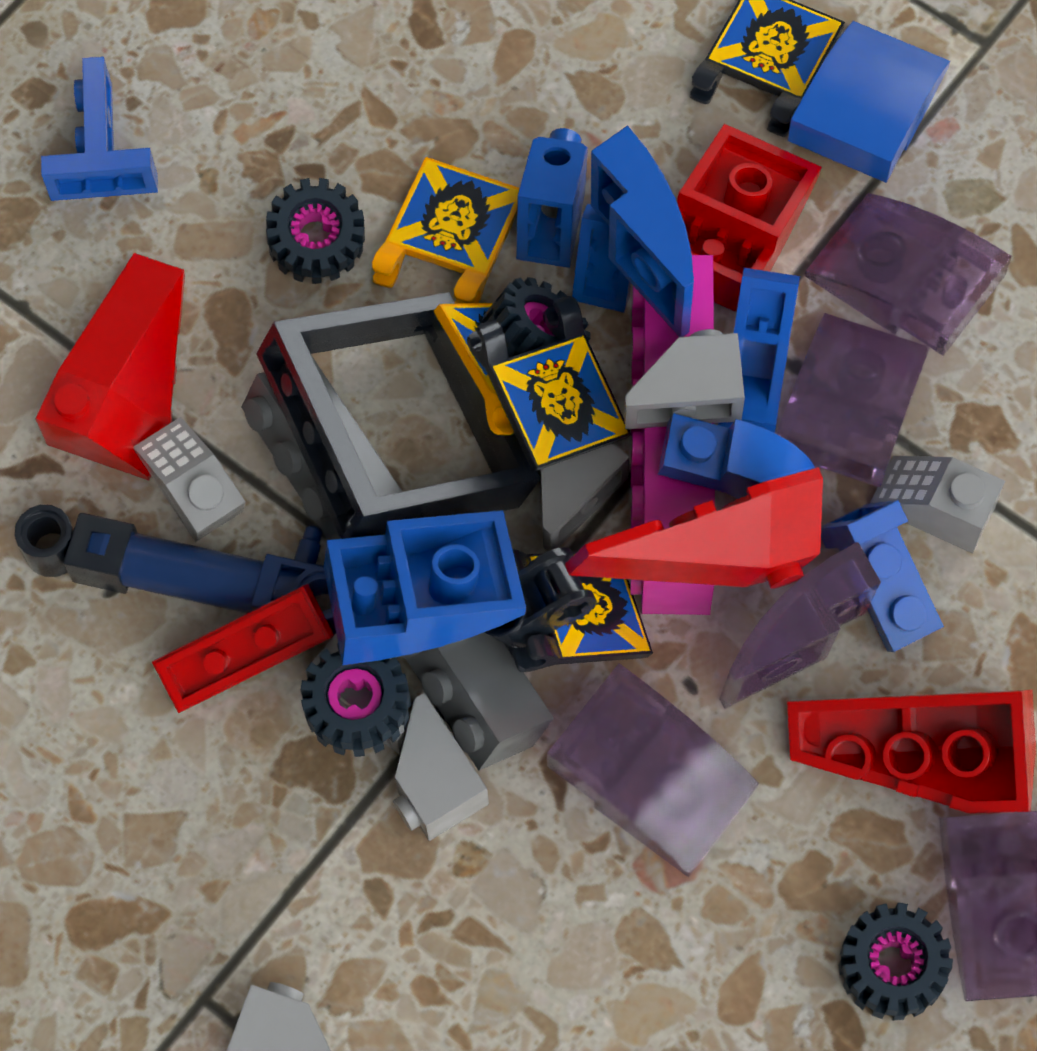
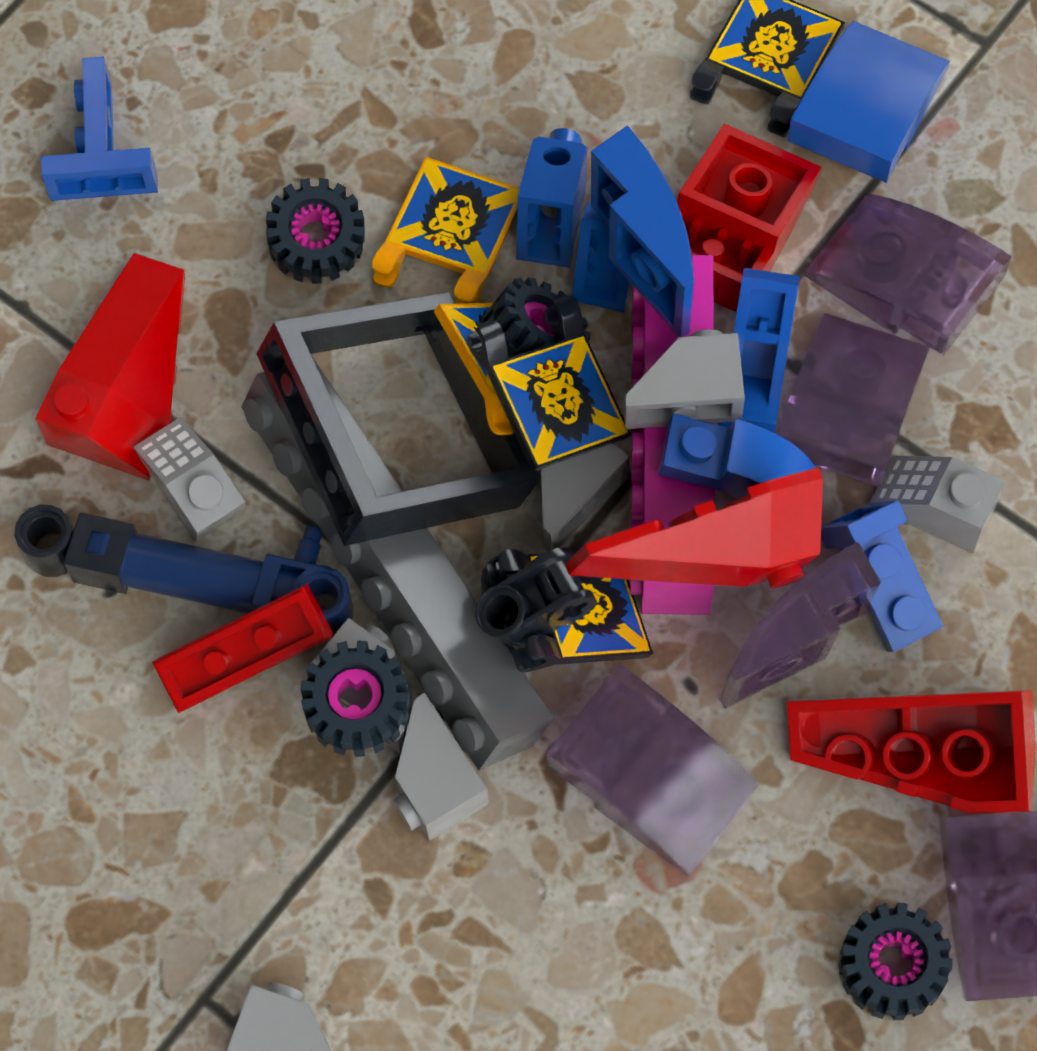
(421, 585): blue slope -> none

